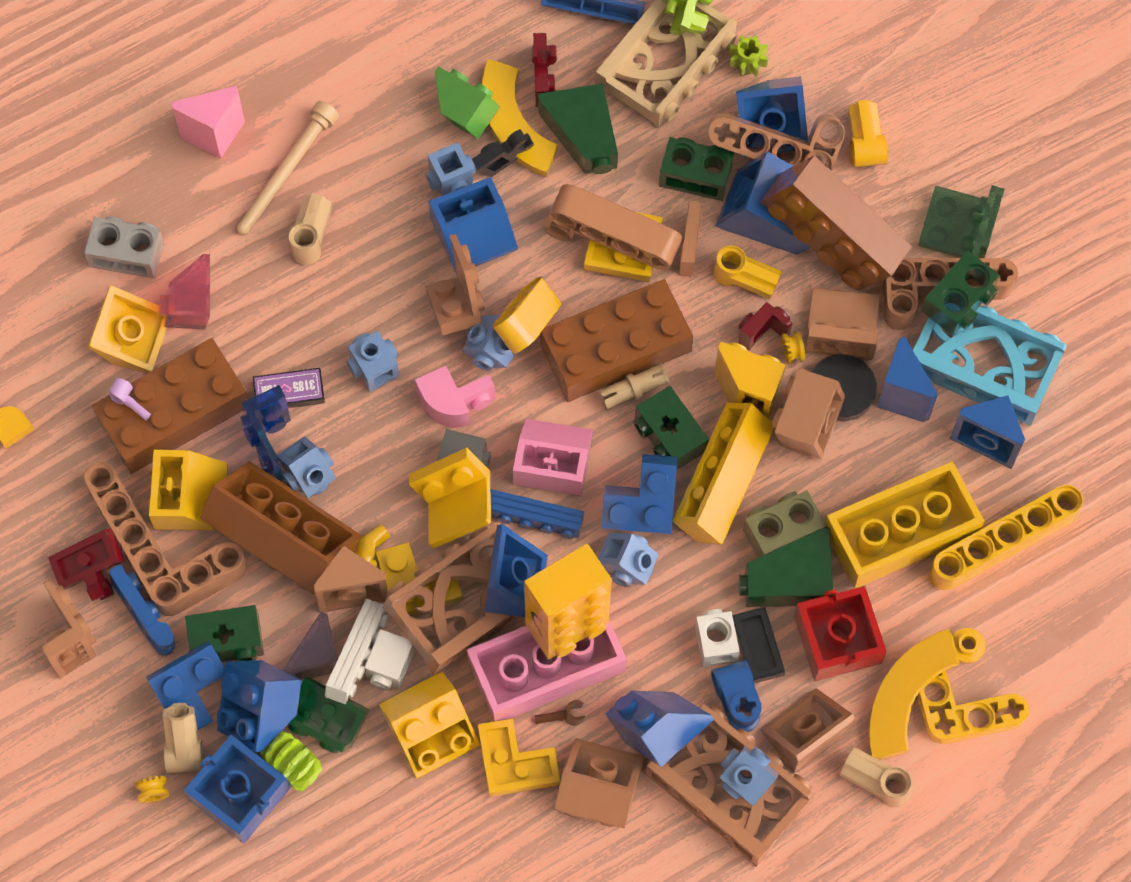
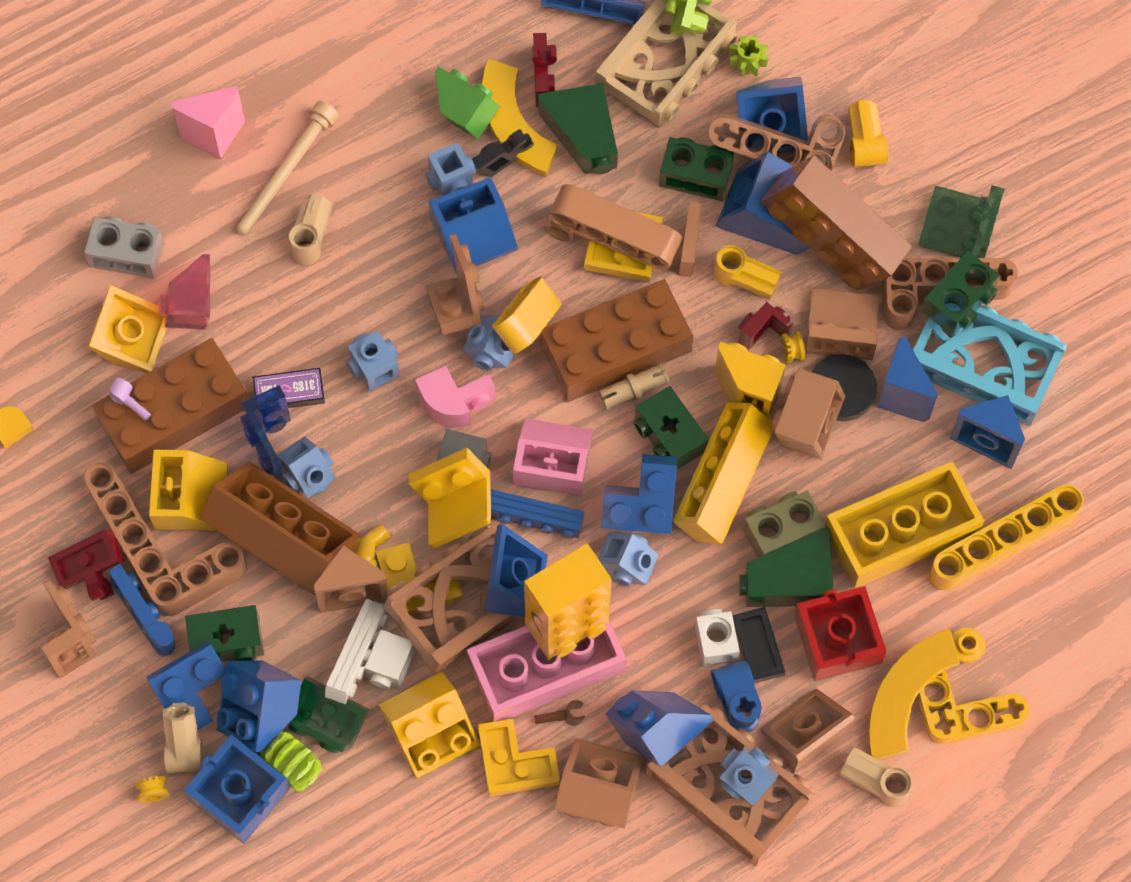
(315, 653): slope -> none

